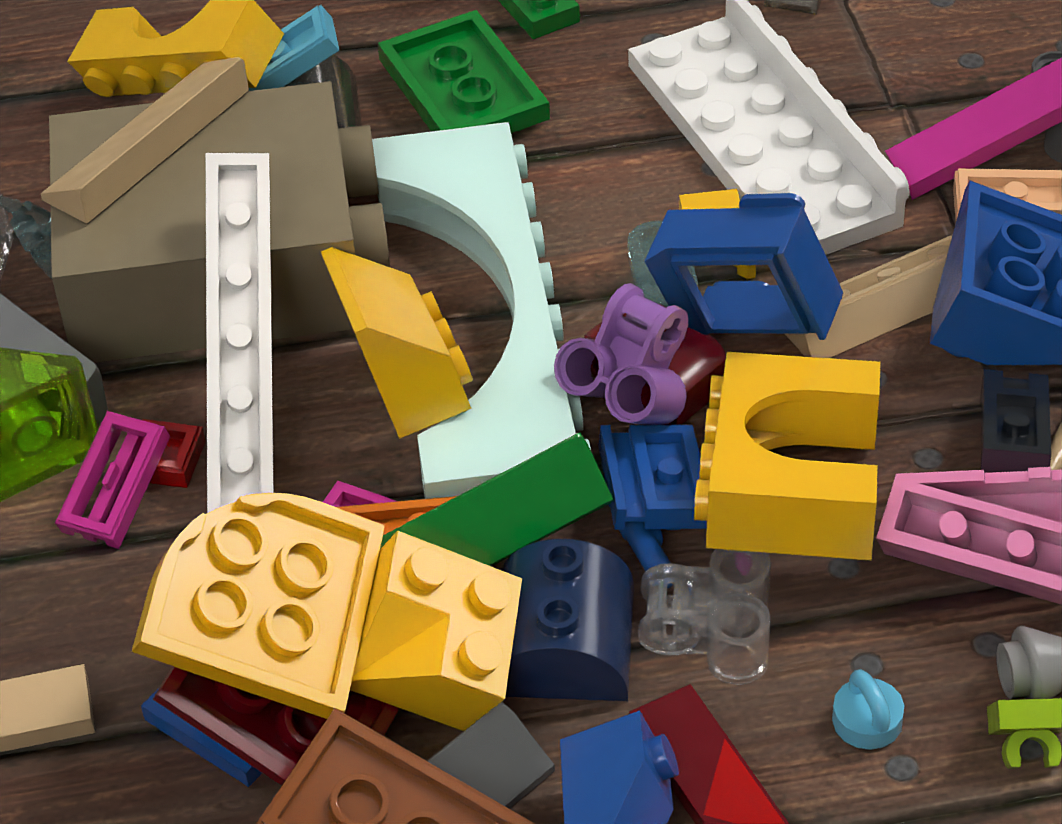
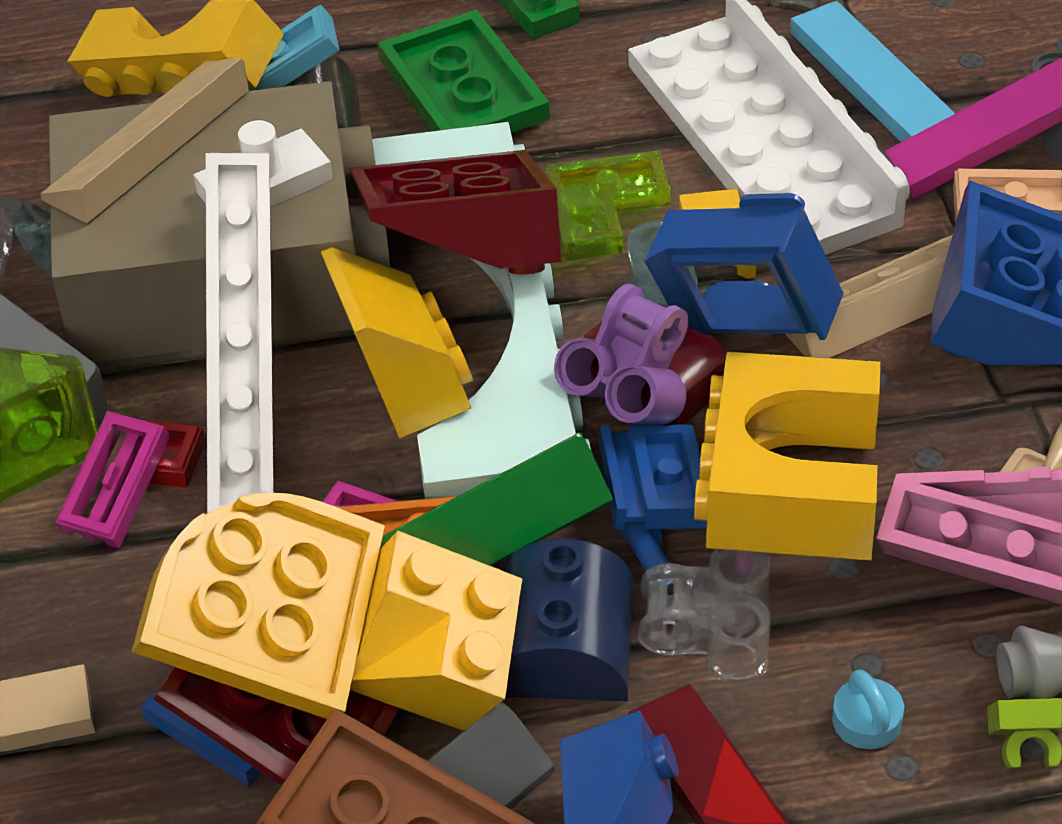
(294, 161): none -> white tile
(475, 205): none -> dark red slope
(597, 190): none -> clear neon green plate
(869, 70): none -> medium azure tile
(1014, 422): black plate -> none

